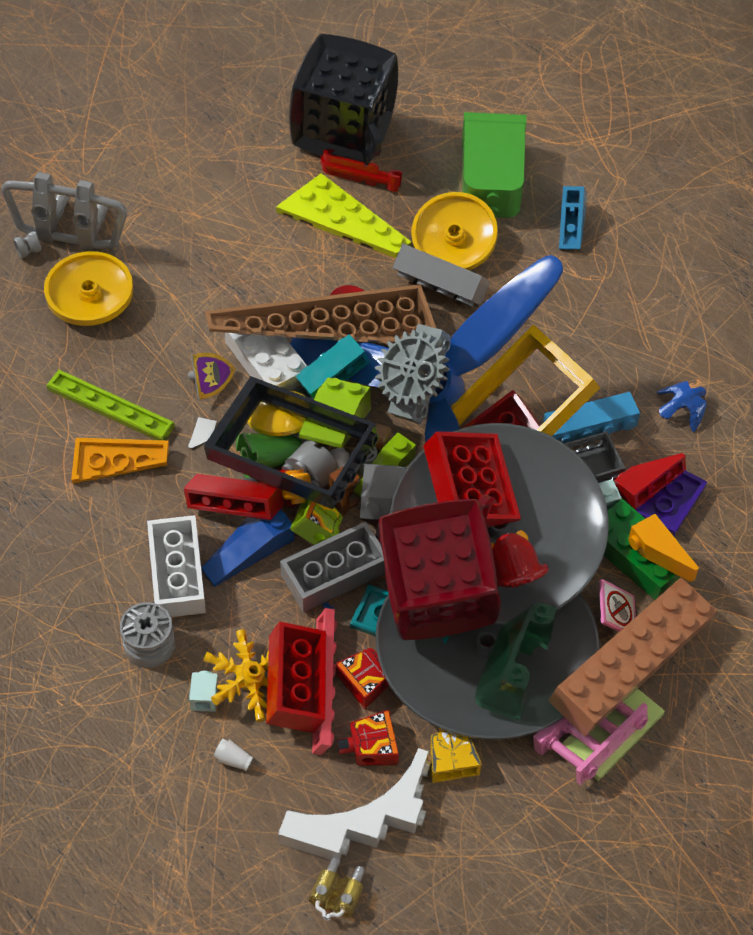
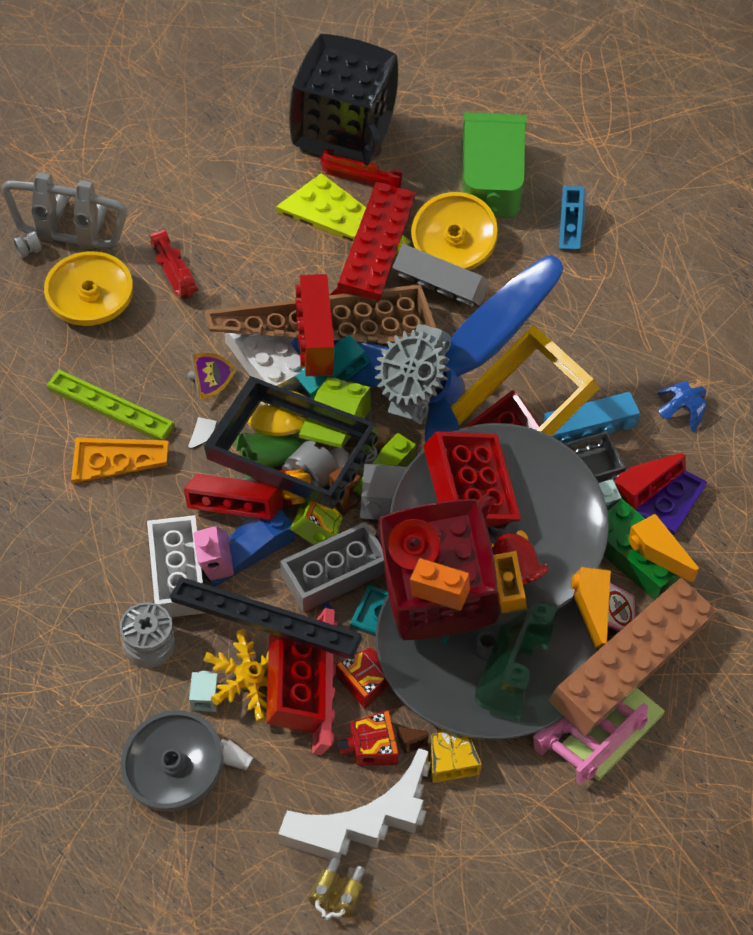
(172, 760): none -> dark grey dish
(173, 266): none -> red piece
(213, 548): none -> bright pink torso
(266, 618): none -> black plate
(314, 325): none -> red brick
(376, 241): none -> red plate
(407, 554): none -> red dish
(412, 739): none -> reddish brown slope
(440, 584): none -> orange brick
(509, 582): none -> light orange brick
(592, 598): none -> light orange slope

